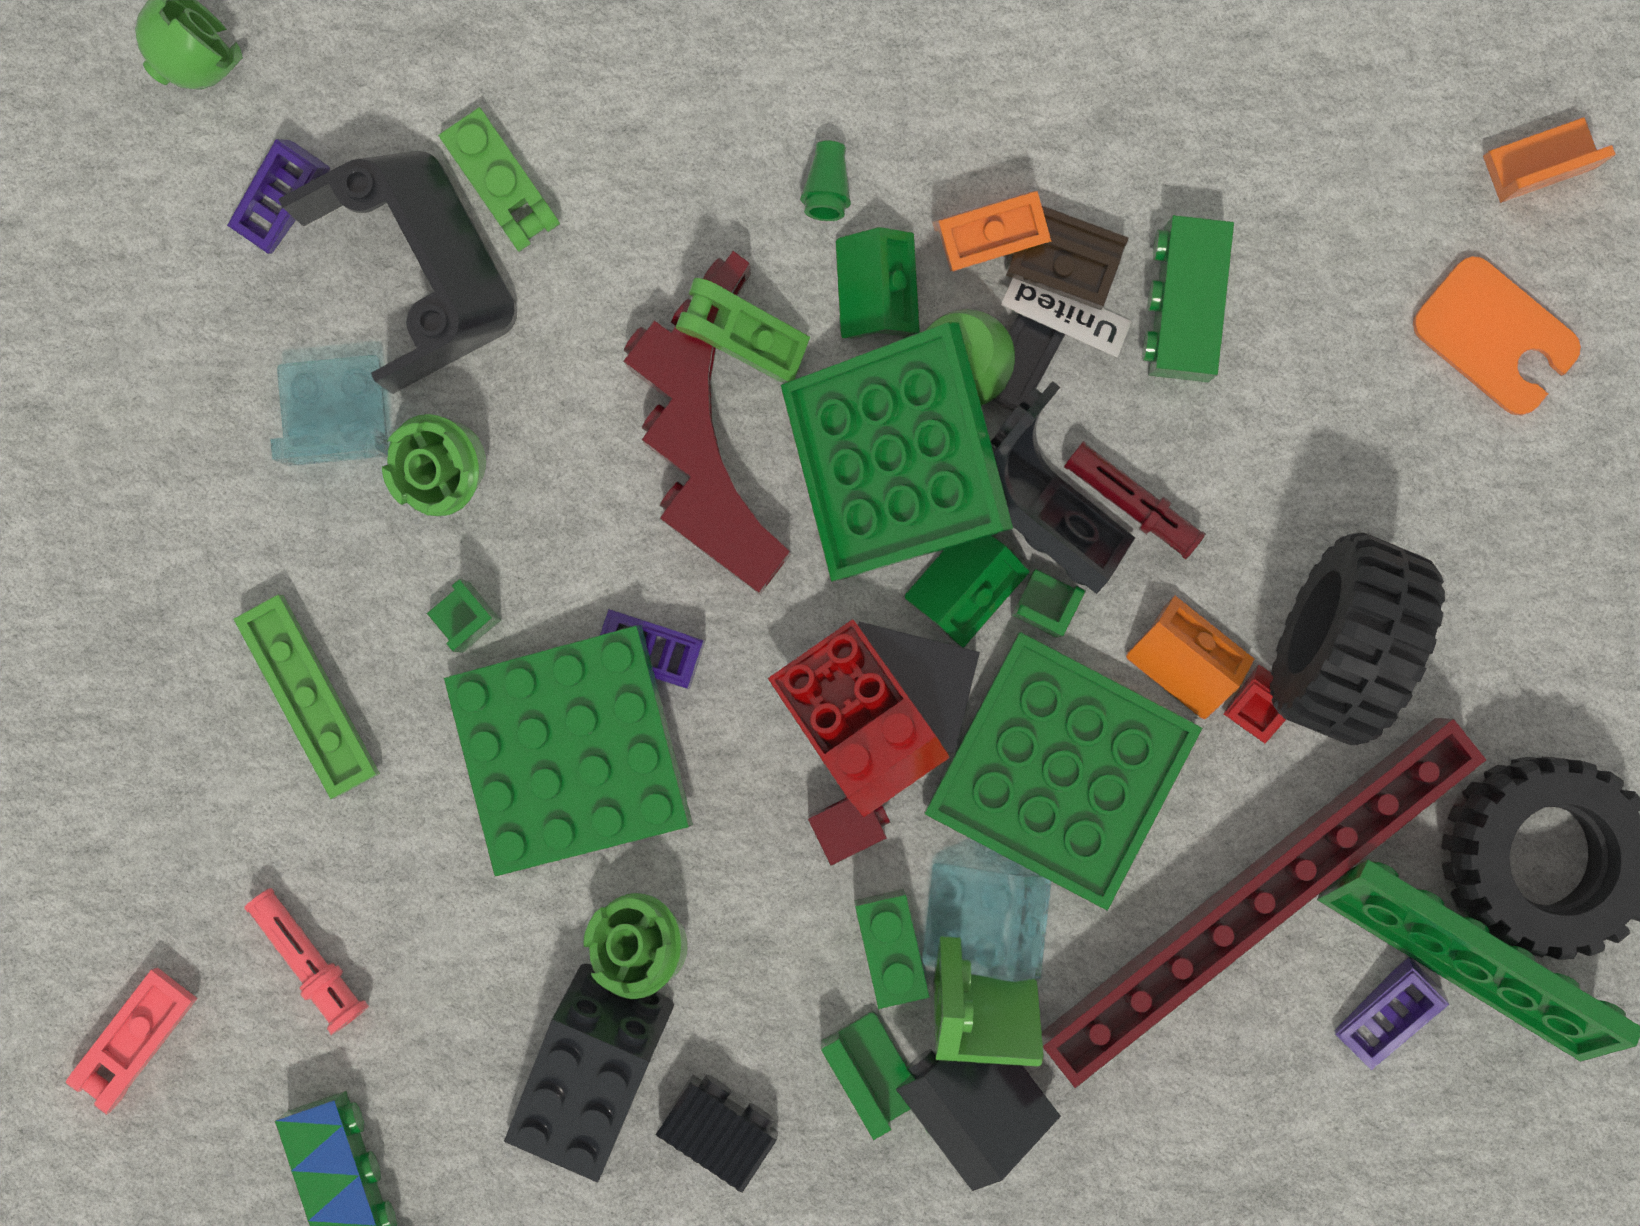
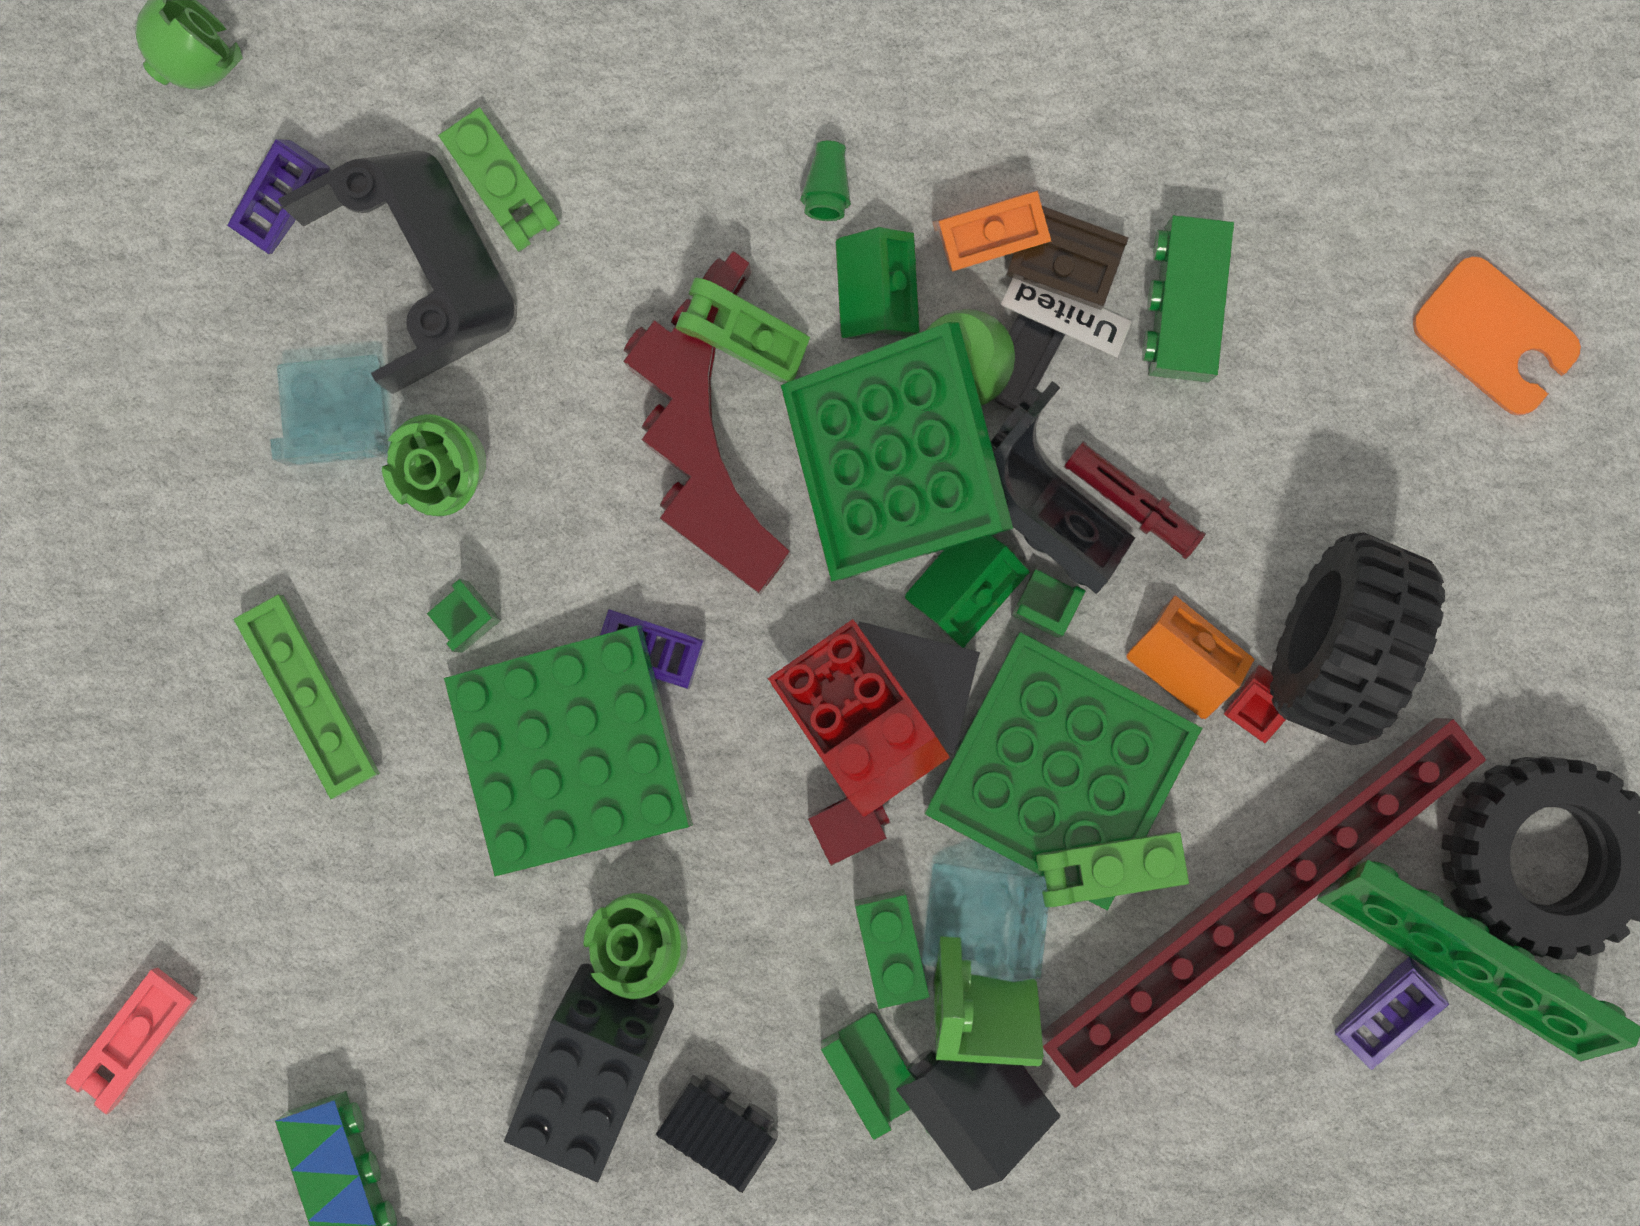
(266, 910): coral pin -> none
(1114, 868): none -> bright green plate
(1544, 159): orange panel -> none

